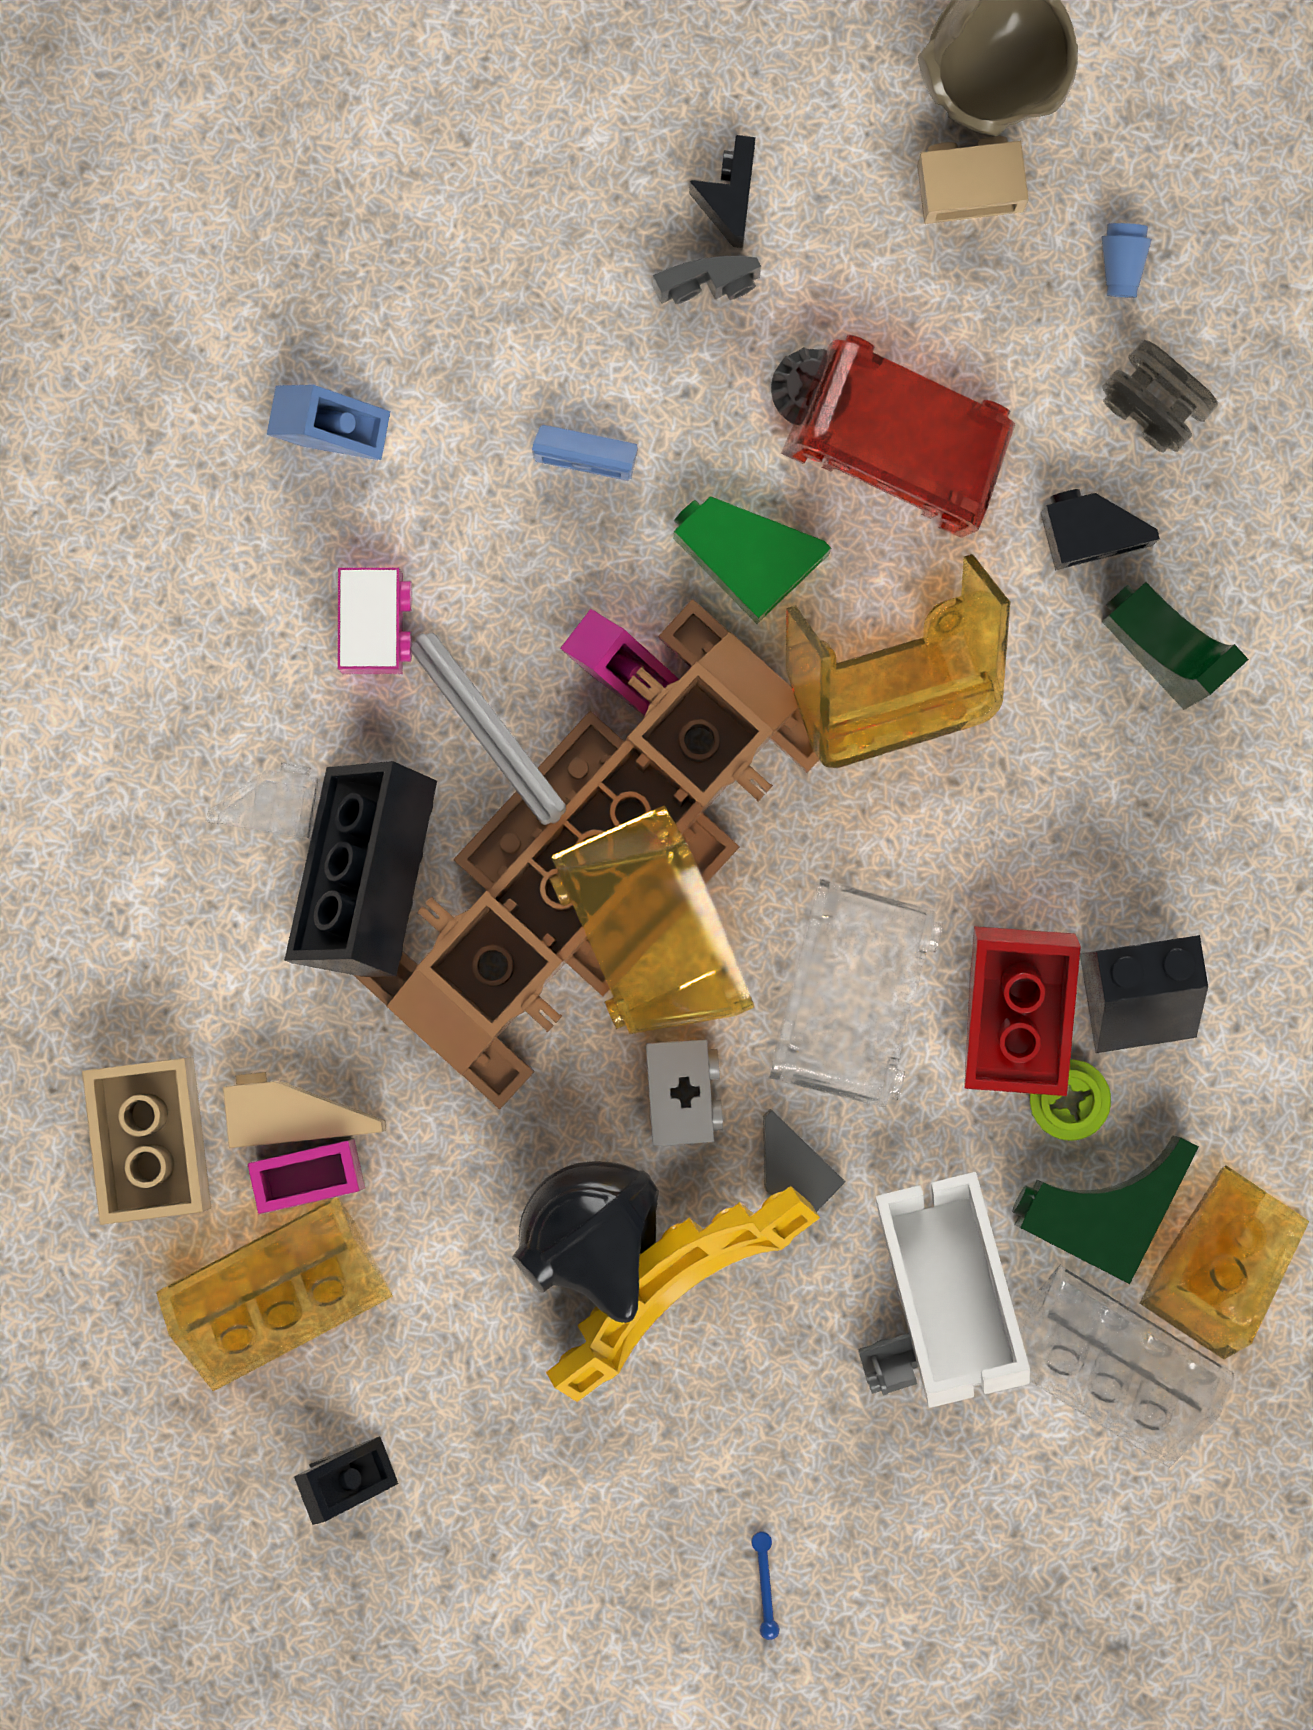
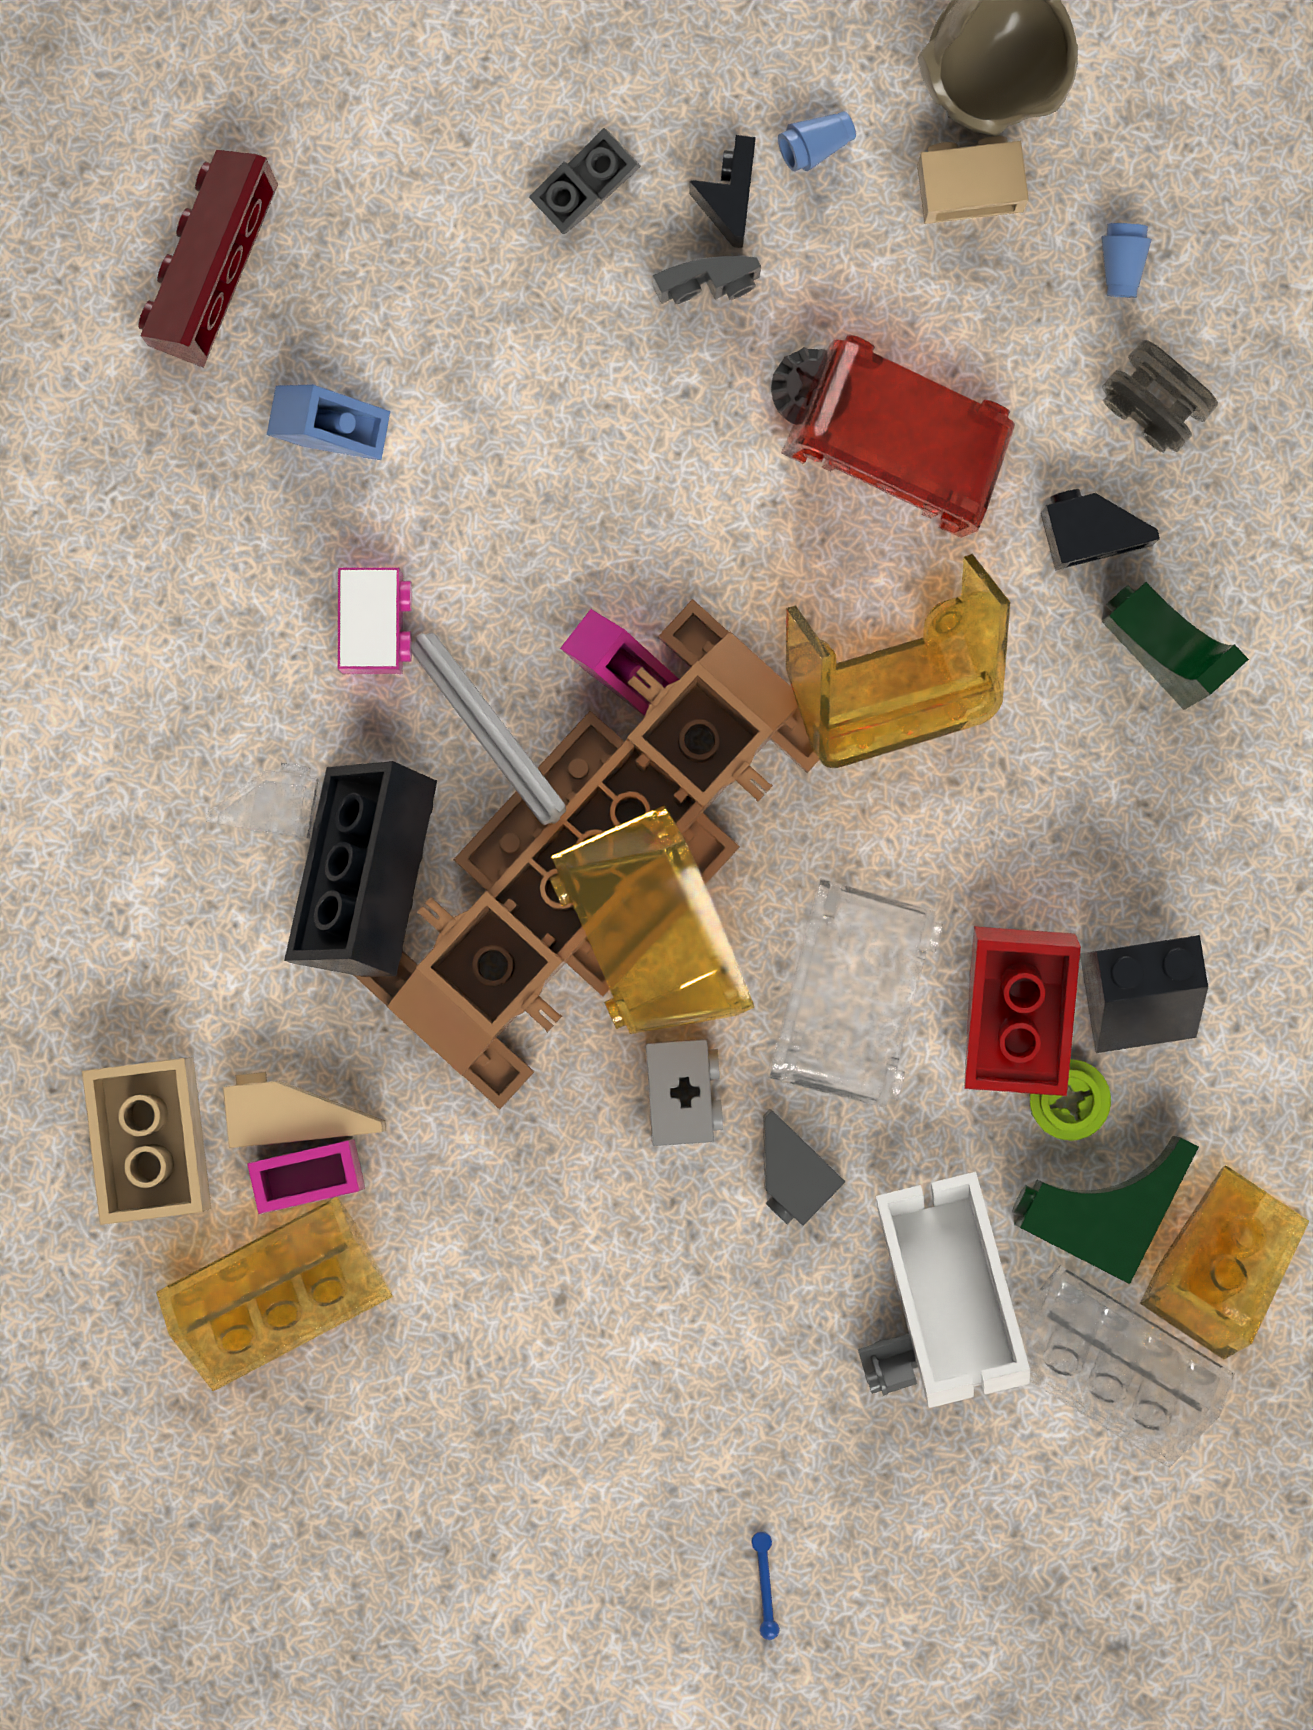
(209, 255): none -> dark red slope
(345, 1480): black slope -> none
(584, 181): none -> dark grey slope
(584, 452): medium blue slope -> none
(588, 1233): black piece -> none
(668, 1271): yellow piece -> none
(748, 553): green slope -> none
(814, 140): none -> medium blue cone

